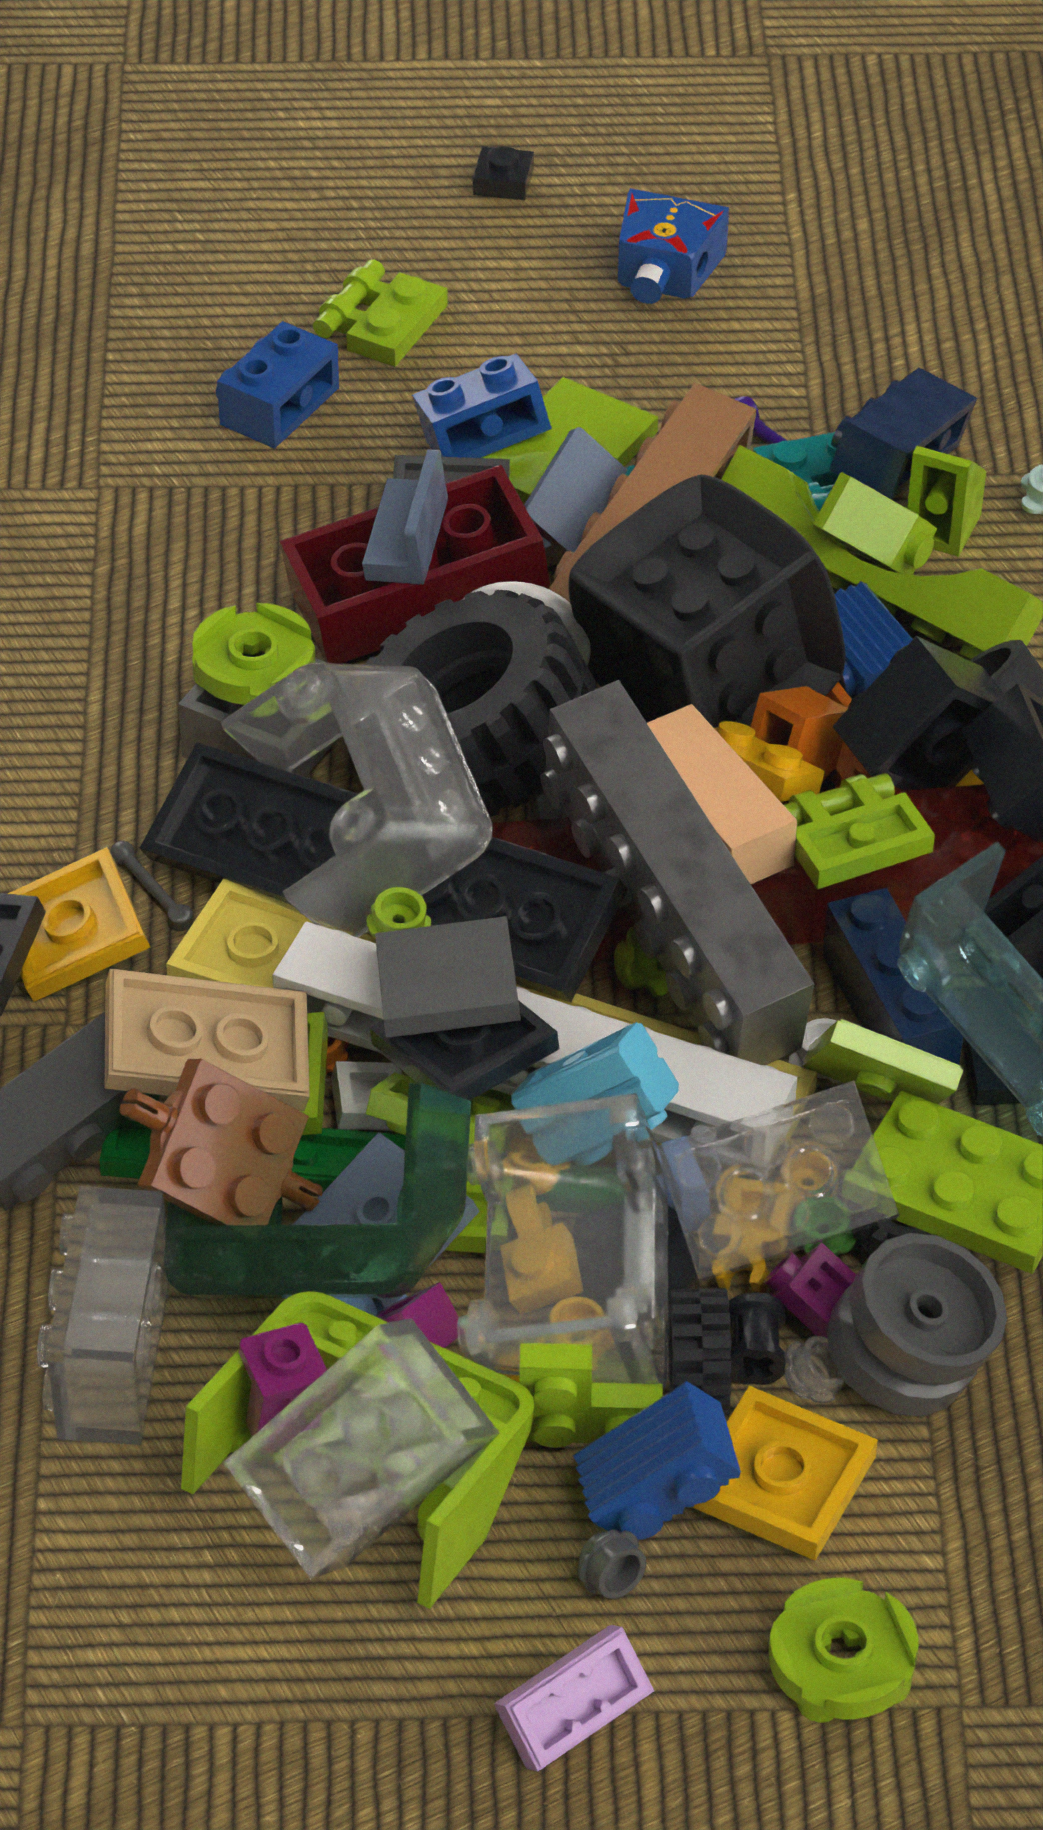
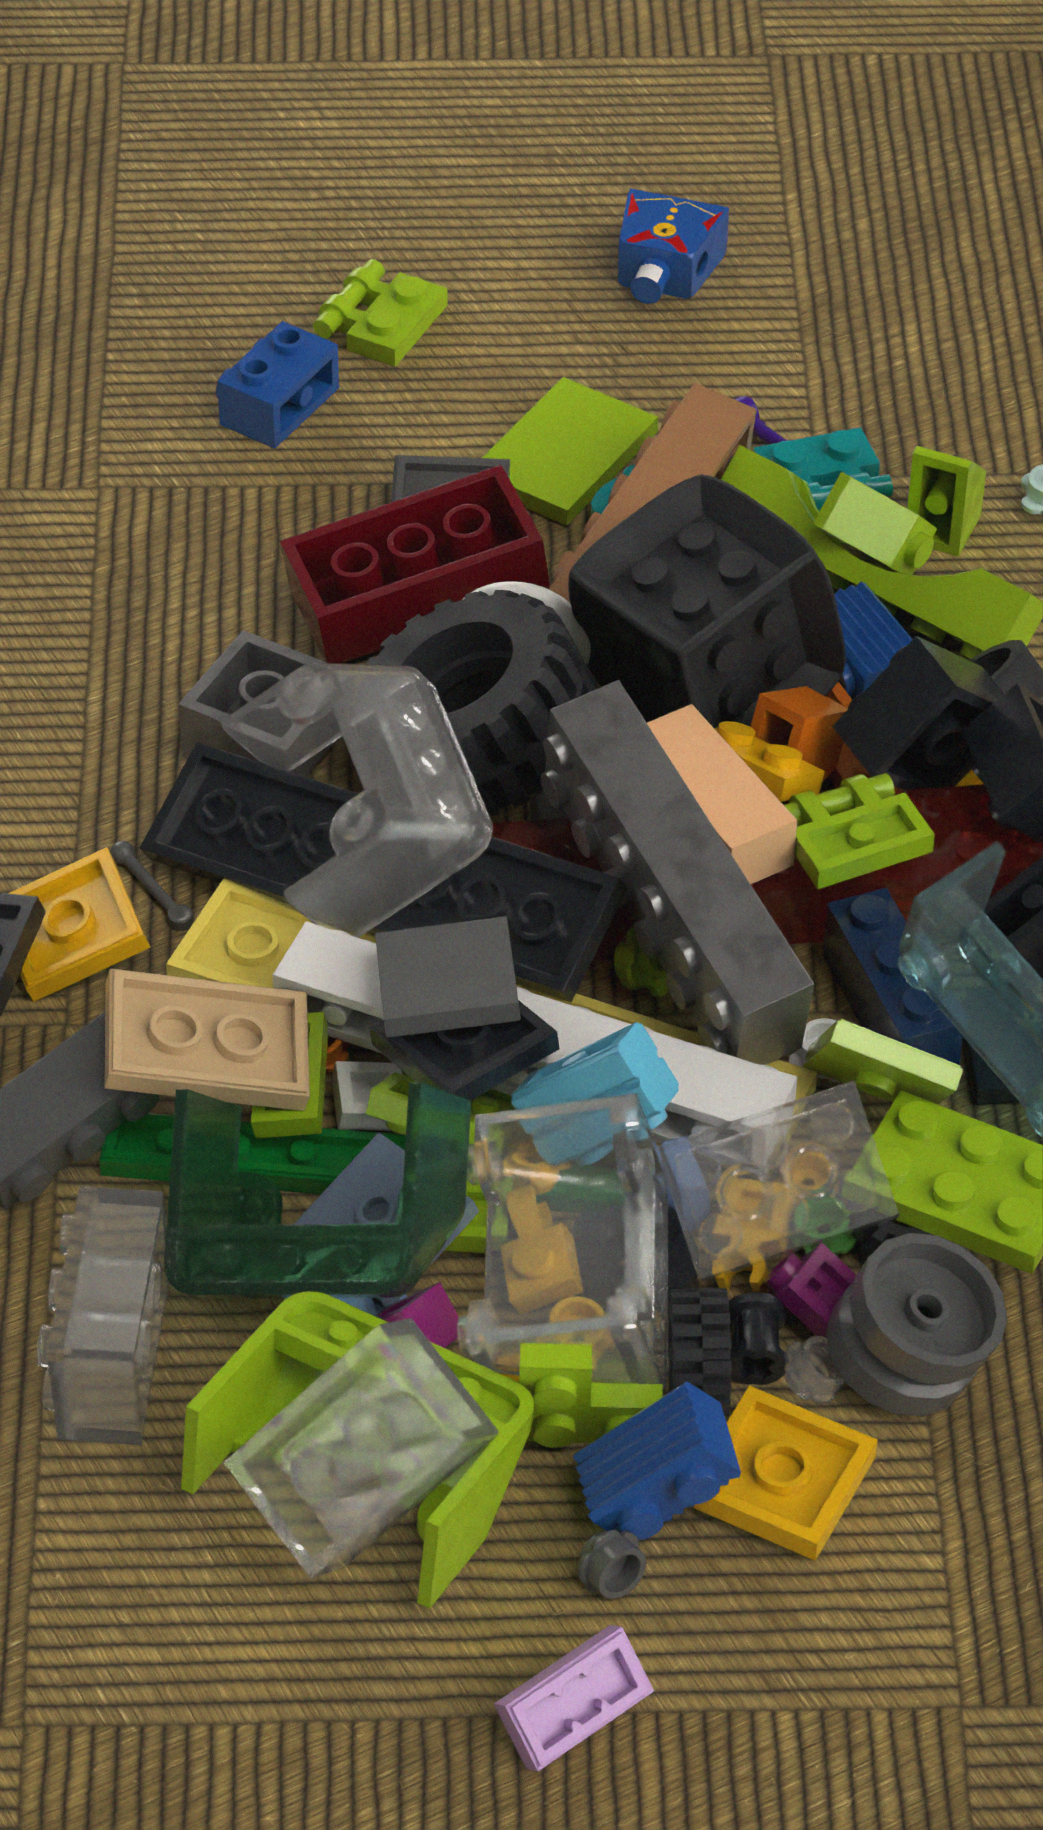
(221, 1147): dark orange plate -> none
(226, 636): lime plate -> none
(280, 1369): magenta bracket -> none
(397, 905): lime plate -> none
(407, 525): sand blue panel -> none
(482, 409): blue brick -> none
(503, 172): black plate -> none
(571, 491): sand blue panel -> none
(837, 1686): lime plate -> none
(881, 438): dark blue brick -> none

